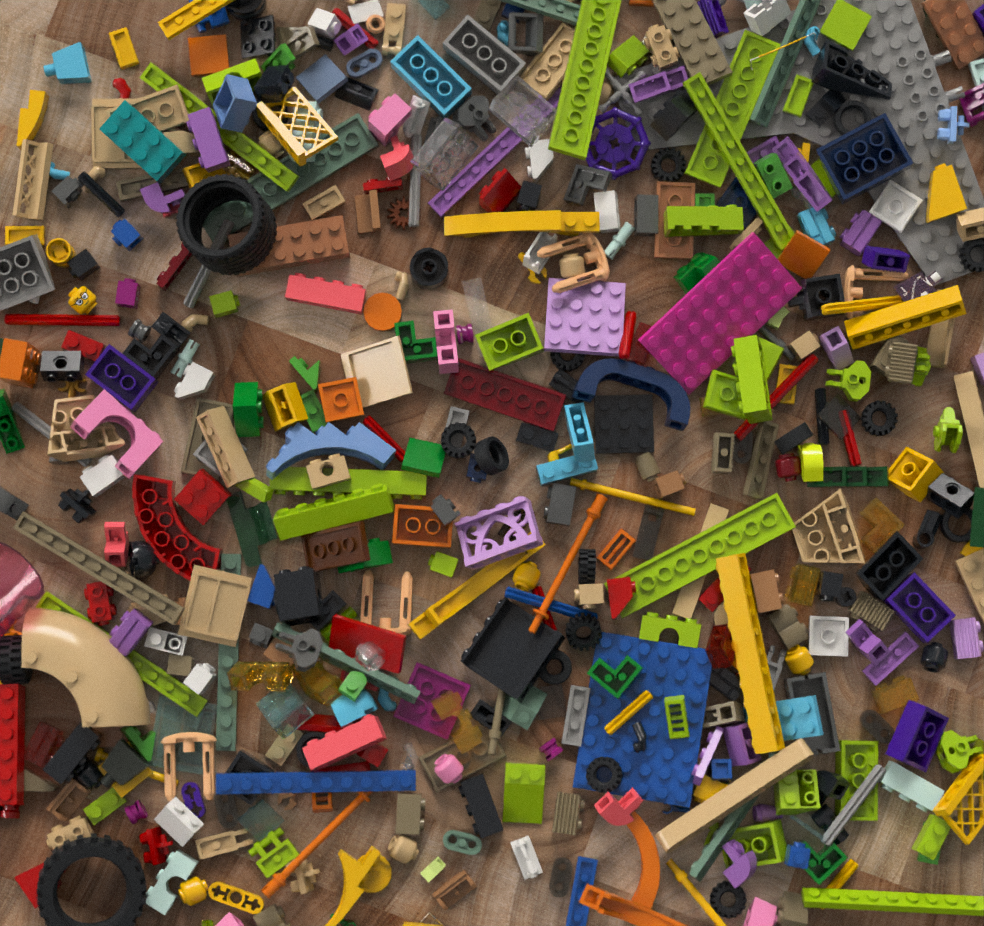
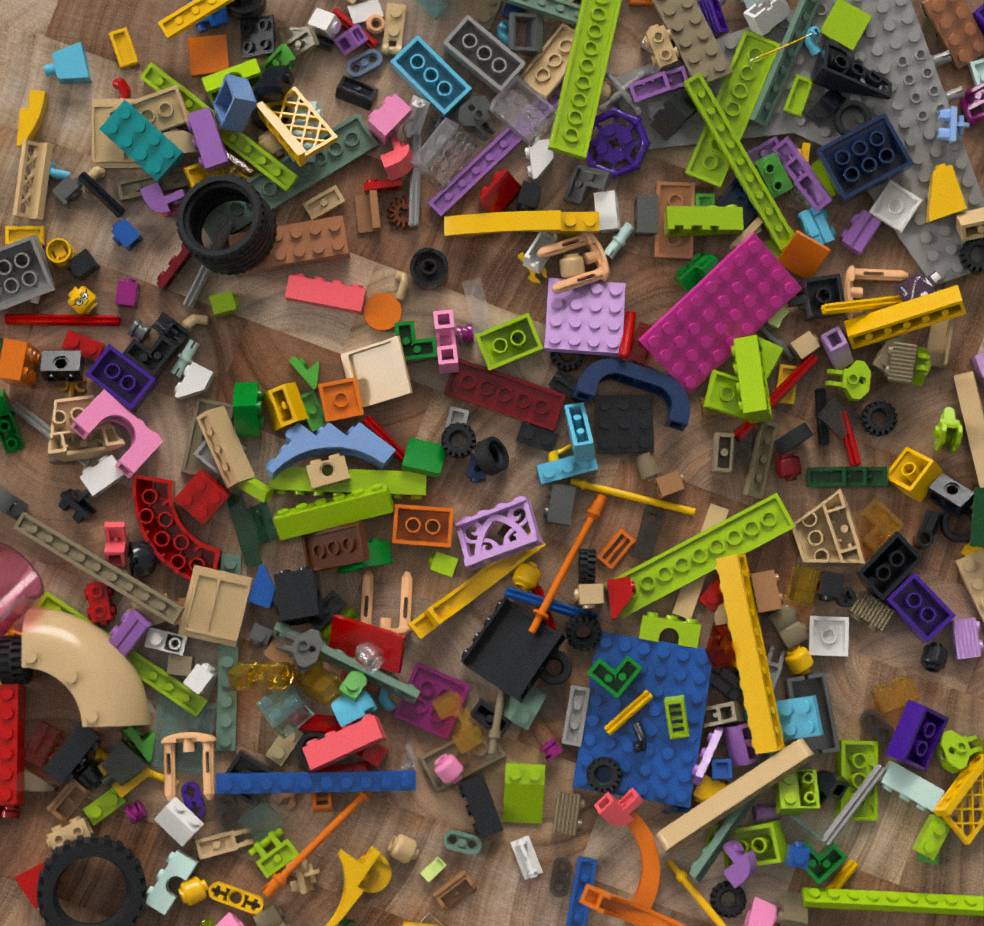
(157, 844): red hips -> none
(322, 79): sand blue tile -> none
(409, 813): dark tan brick -> none
(444, 509): dark grey brick -> none
(628, 56): lime brick -> none
(668, 154): black tyre -> none
(811, 462): neon yellow brick -> none
(824, 818): black piece -> none
(867, 643): medium lavender brick -> none
(885, 259): dark purple brick -> none
(900, 650): medium lavender plate -> none

